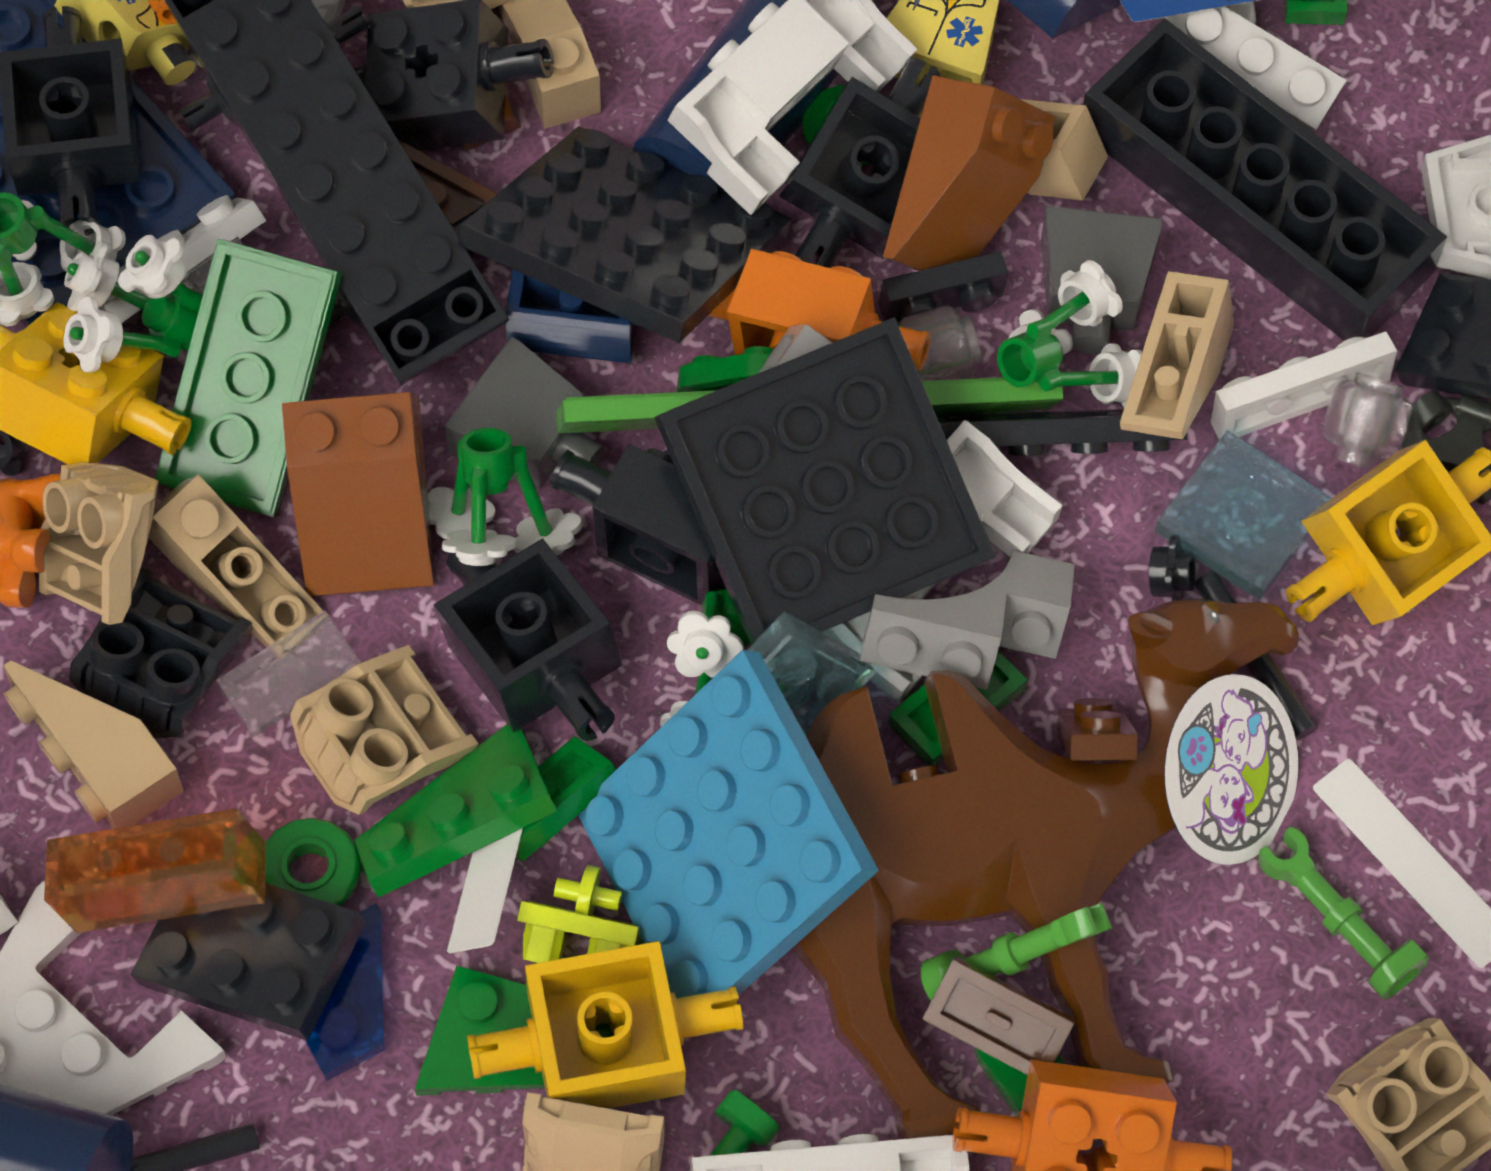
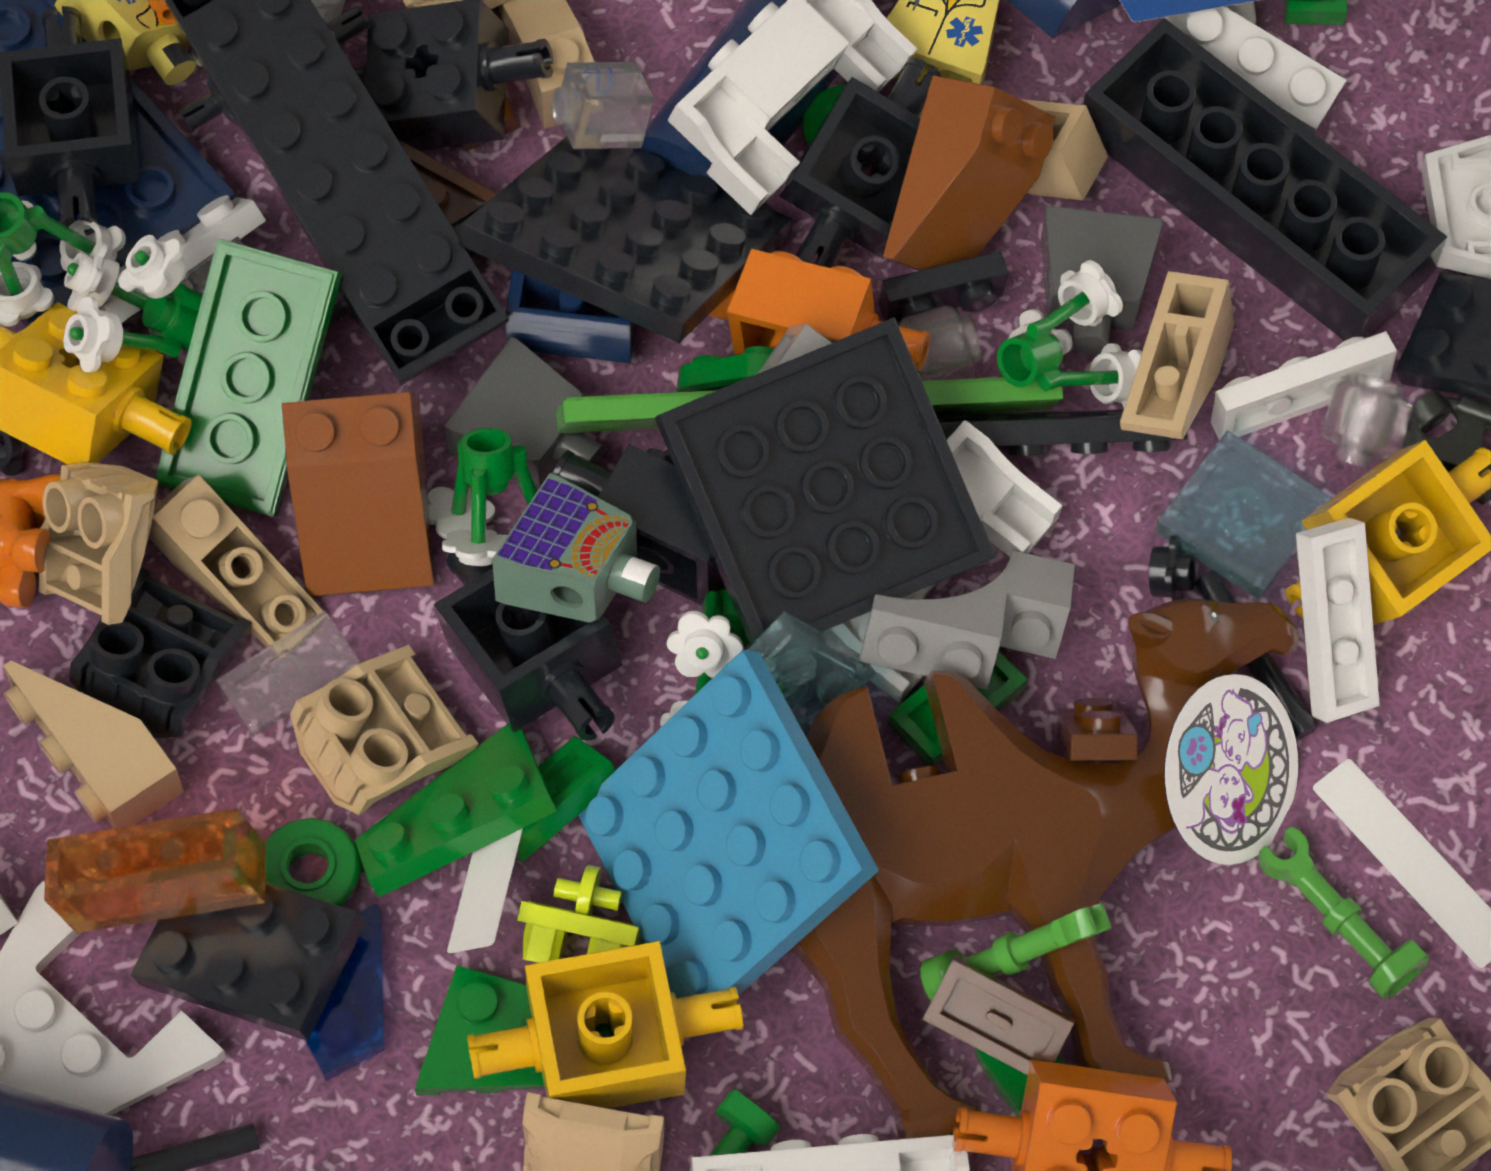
(571, 555): none -> sand green torso
(603, 105): none -> clear brick
(1338, 619): none -> white plate

